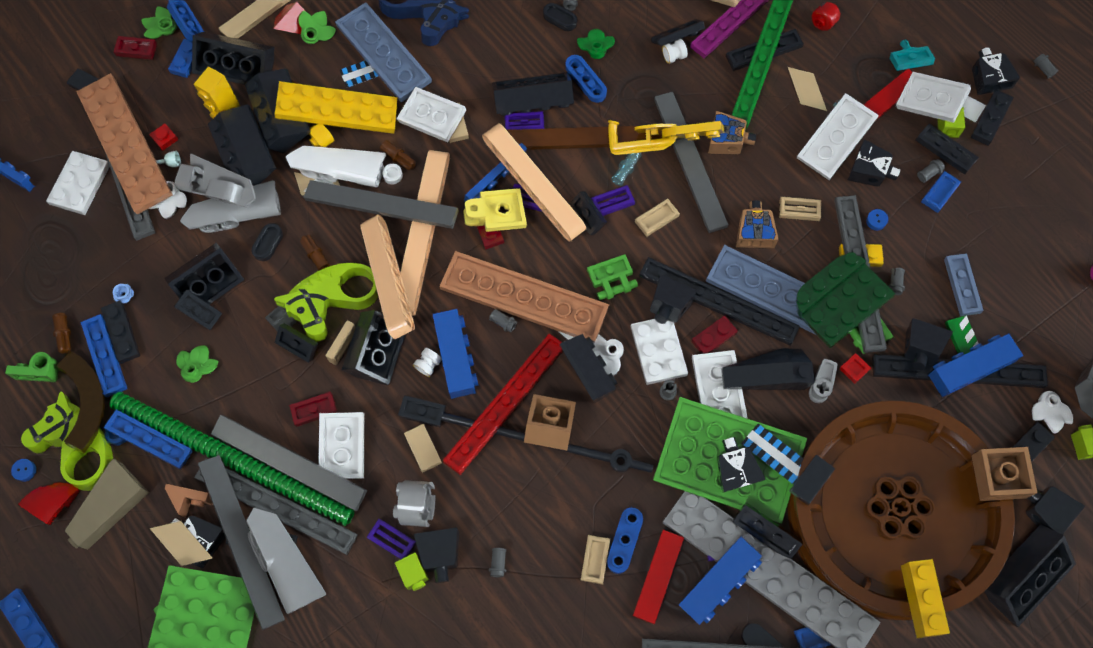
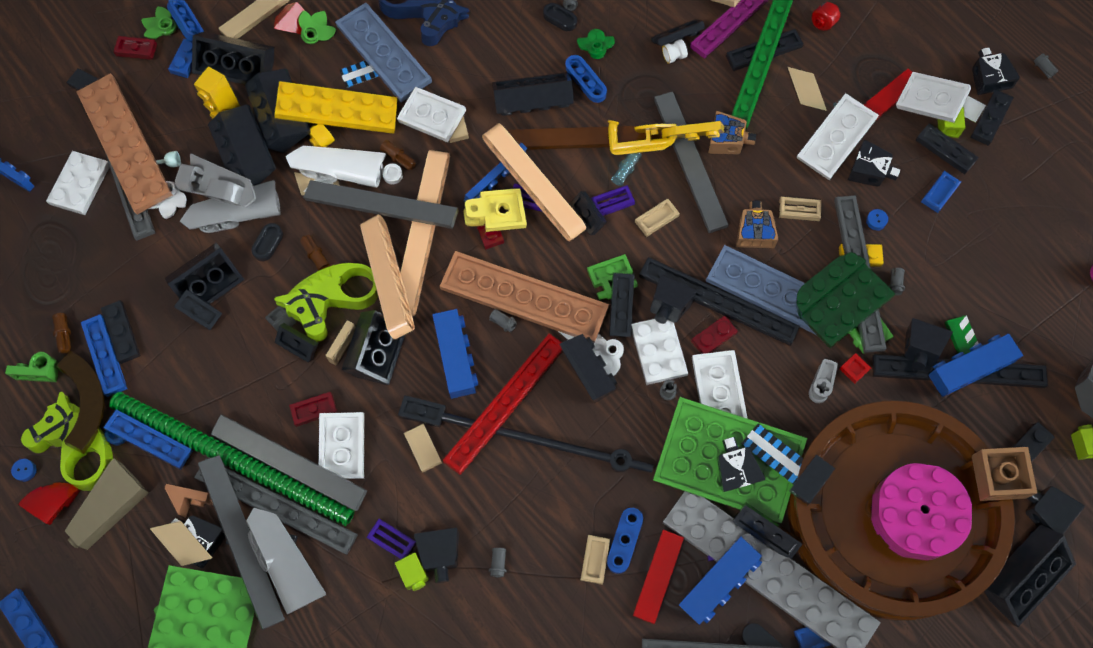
(119, 290): light blue plate -> none
(163, 137): red plate -> none
(196, 360): bright green plate -> none
(414, 503): light grey brick -> none
(427, 362): white wheel -> none
(524, 124): dark purple tile -> none
(549, 422): medium nougat brick -> none
(621, 305): none -> black plate
(771, 371): black wedge -> none
(911, 57): teal plate -> none
(921, 511): none -> dark pink piece
(925, 598): yellow brick -> none
(931, 170): dark grey pin -> none
(963, 284): sand blue plate -> none
(1053, 413): white plate -> none

